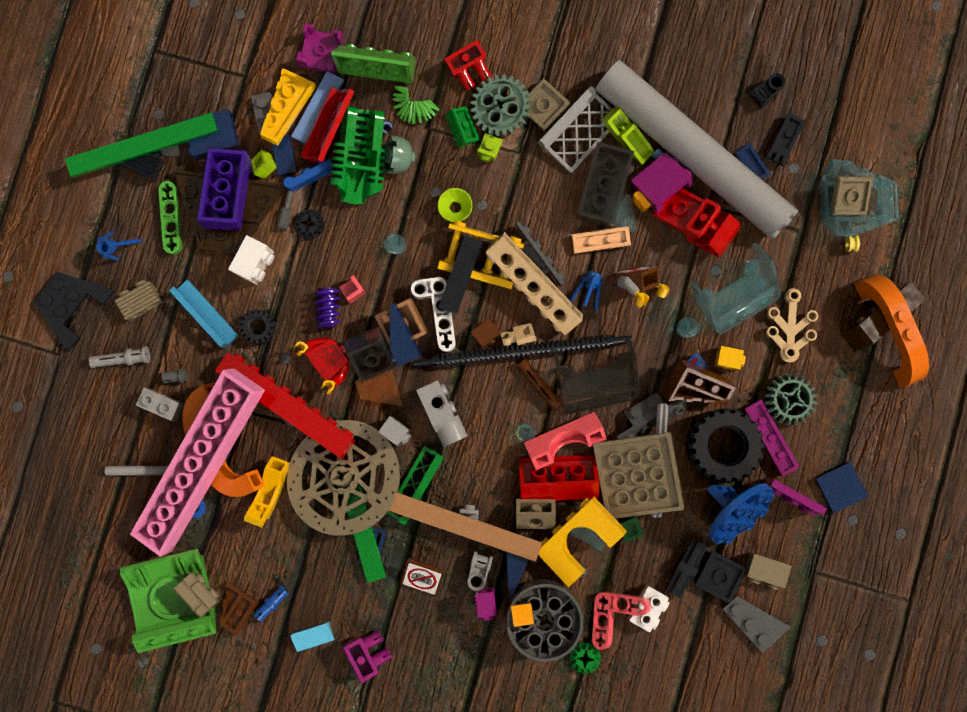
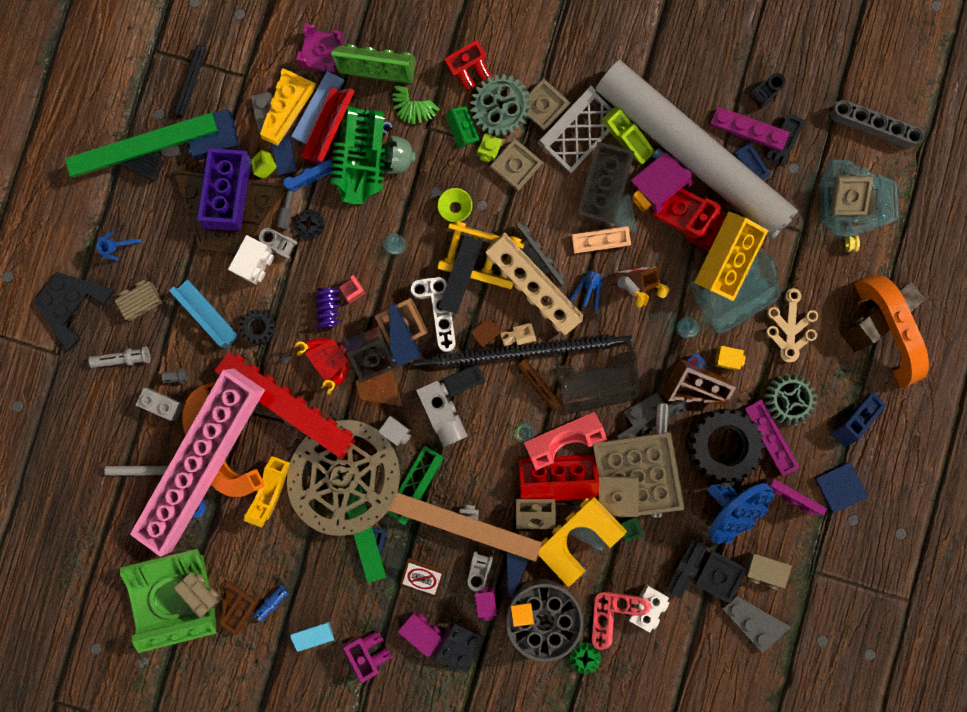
(168, 218): bright green beam -> none
(190, 81): none -> black axle
(280, 244): none -> light grey piece
(421, 633): none -> magenta piece
(458, 646): none -> black plate
(464, 380): none -> black tile
(516, 165): none -> dark tan plate
(620, 495): none -> dark tan plate
(731, 256): none -> yellow brick
(749, 128): none -> magenta plate
(858, 420): none -> dark blue slope
(885, 124): none -> dark grey beam

